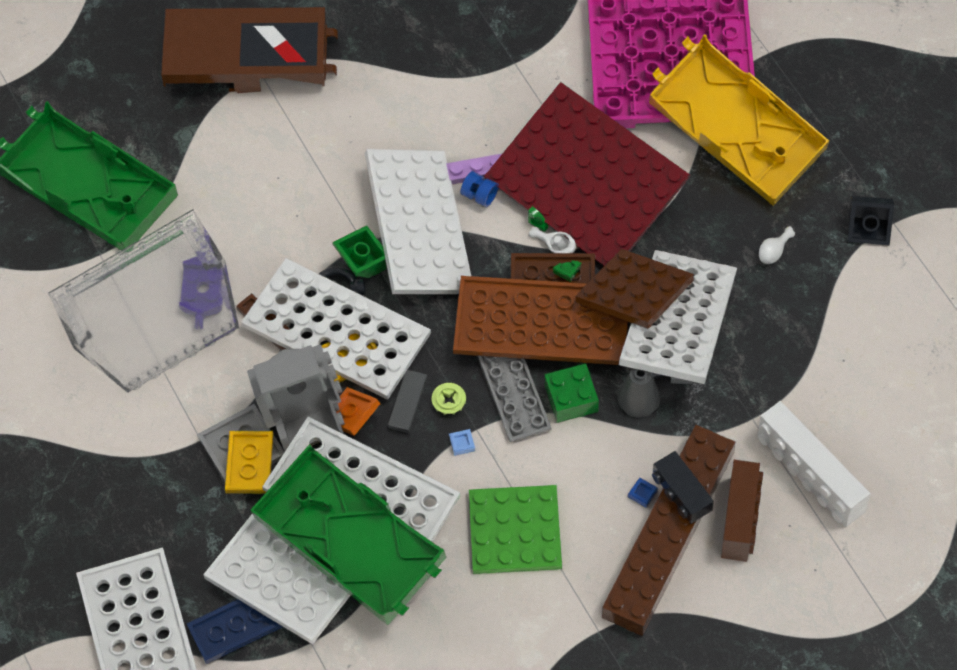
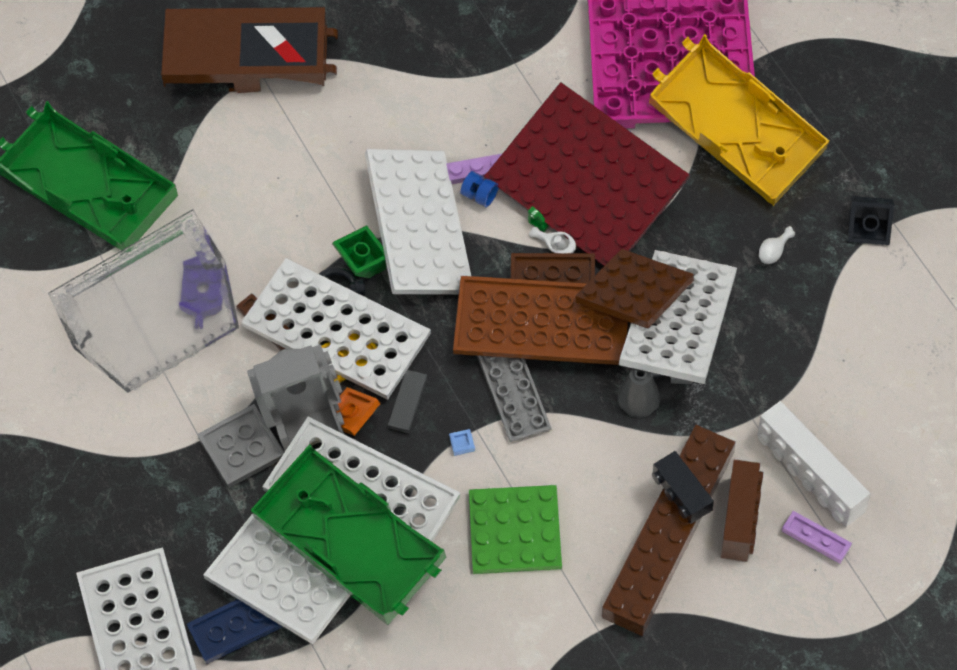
(248, 461): yellow tile -> none
(448, 390): yellowish green gear -> none
(567, 270): green tile -> none
(571, 393): green brick -> none
(642, 492): blue tile -> none
(816, 537): none -> lavender plate

